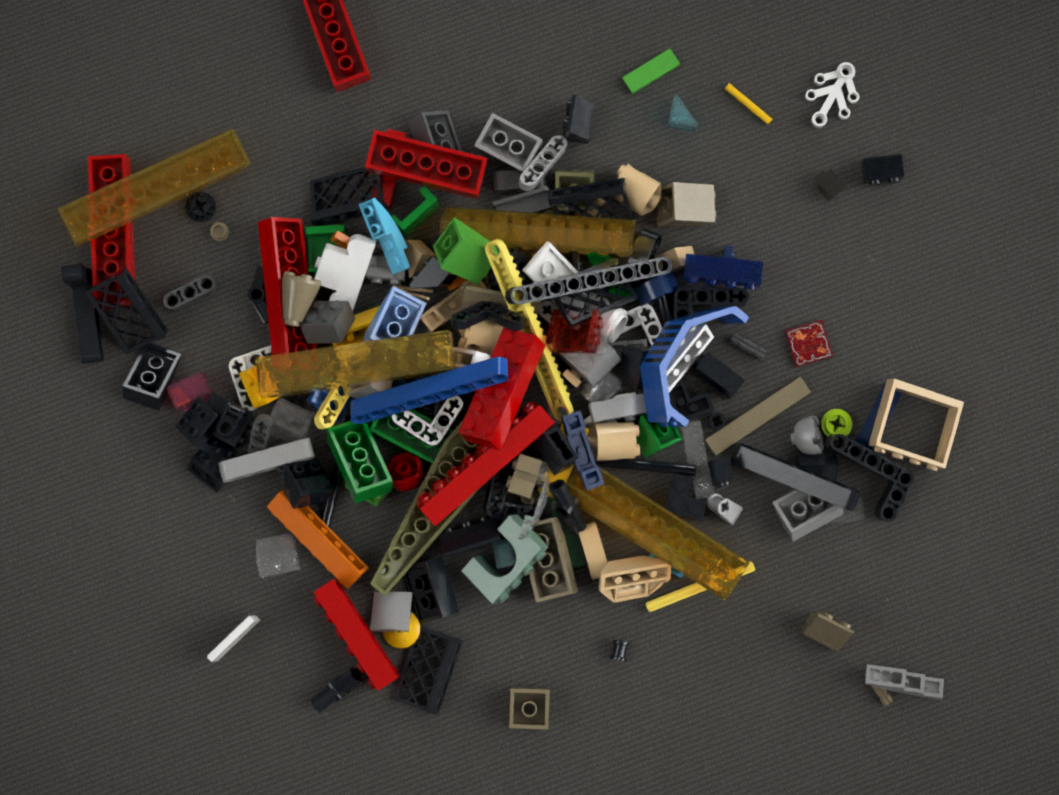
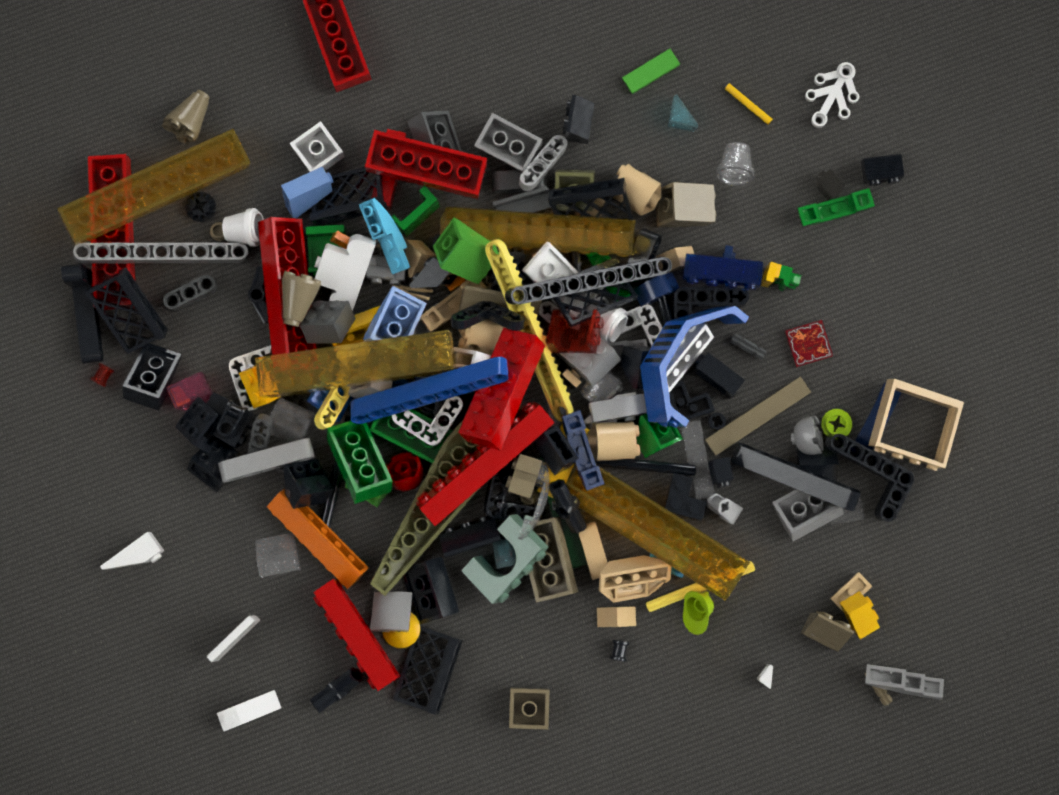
(102, 375): none -> clear red bush
(139, 552): none -> white slope
(151, 257): none -> light grey beam
(187, 117): none -> dark tan cone
(243, 227): none -> white piece
(249, 710): none -> white slope
(306, 191): none -> medium blue slope
(317, 148): none -> white brick
(616, 616): none -> tan slope
(697, 611): none -> lime piece
(736, 165): none -> clear piece
(765, 676): none -> white slope
(780, 275): none -> hips
(836, 208): none -> green slope
(854, 585): none -> tan plate
(860, 615): none -> yellow brick

